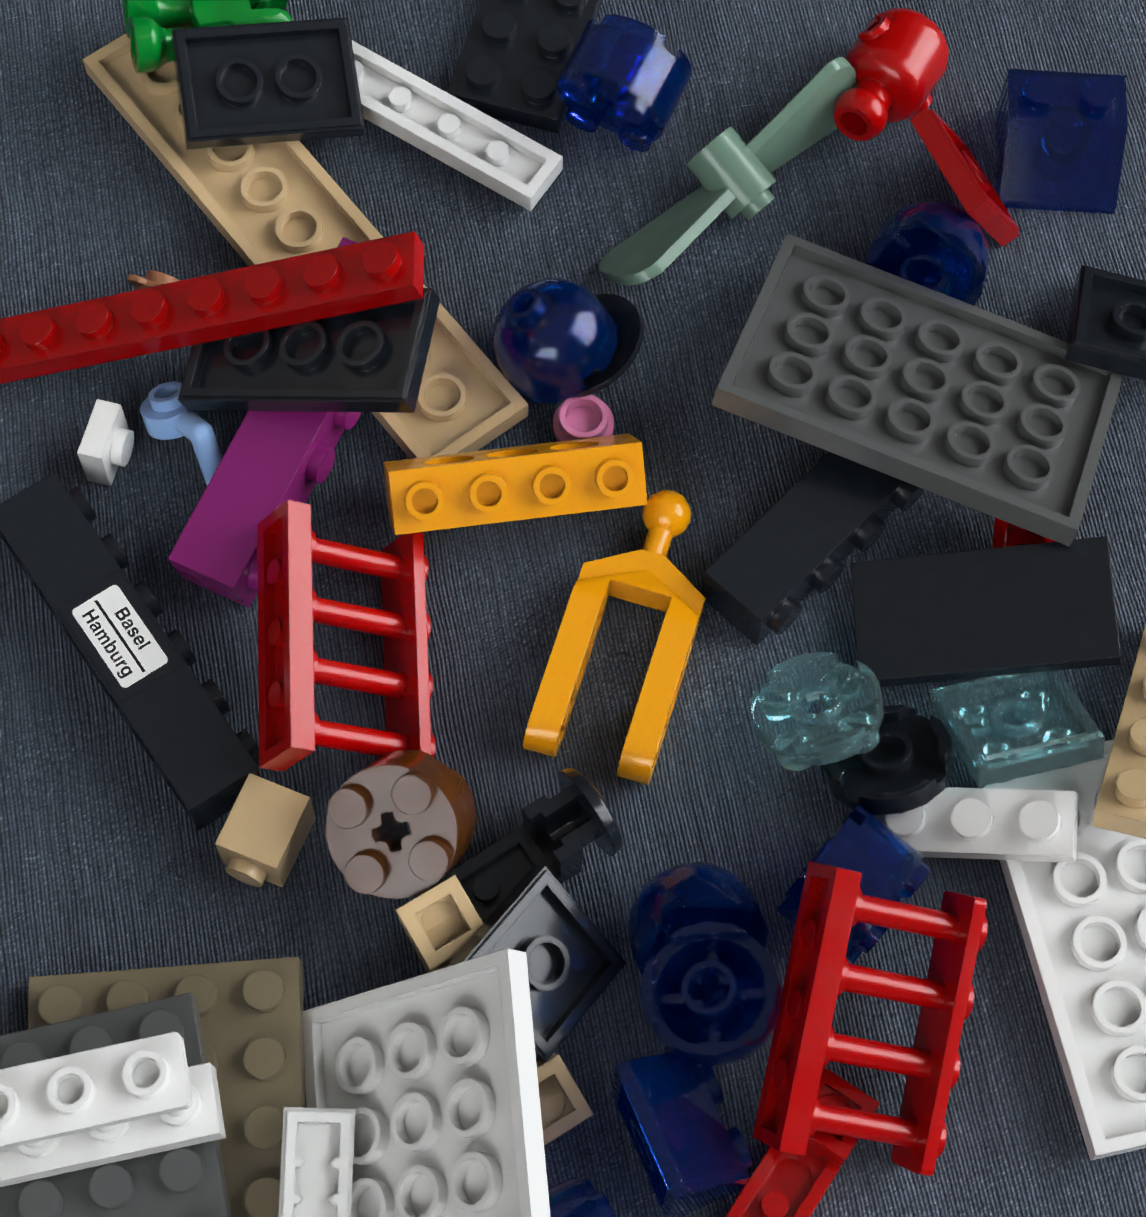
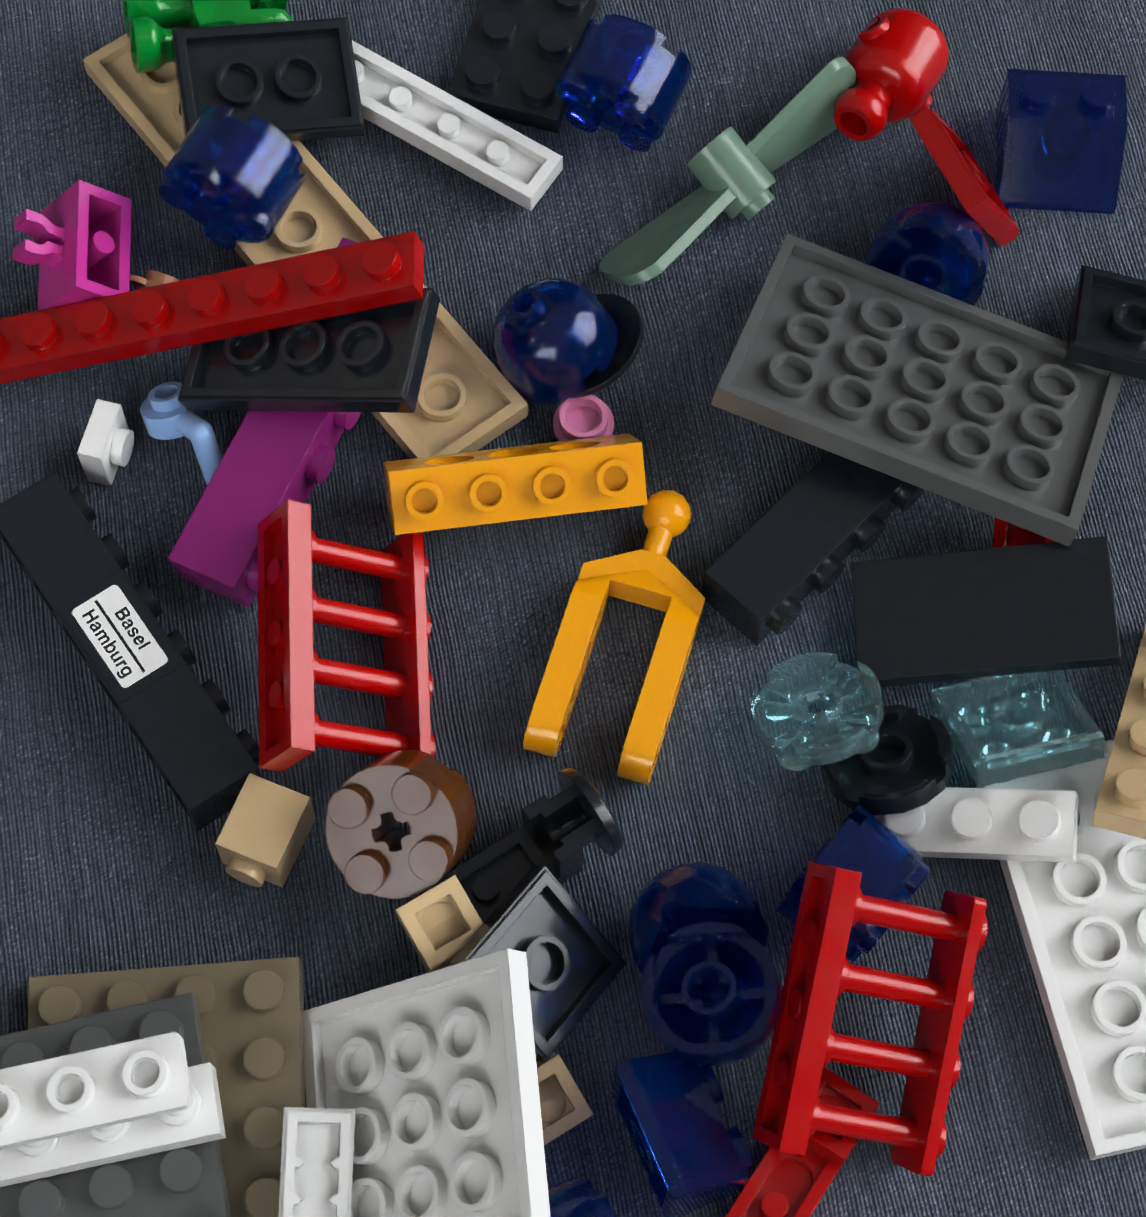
(79, 245): none -> dark pink brick
(233, 176): none -> clear blue brick

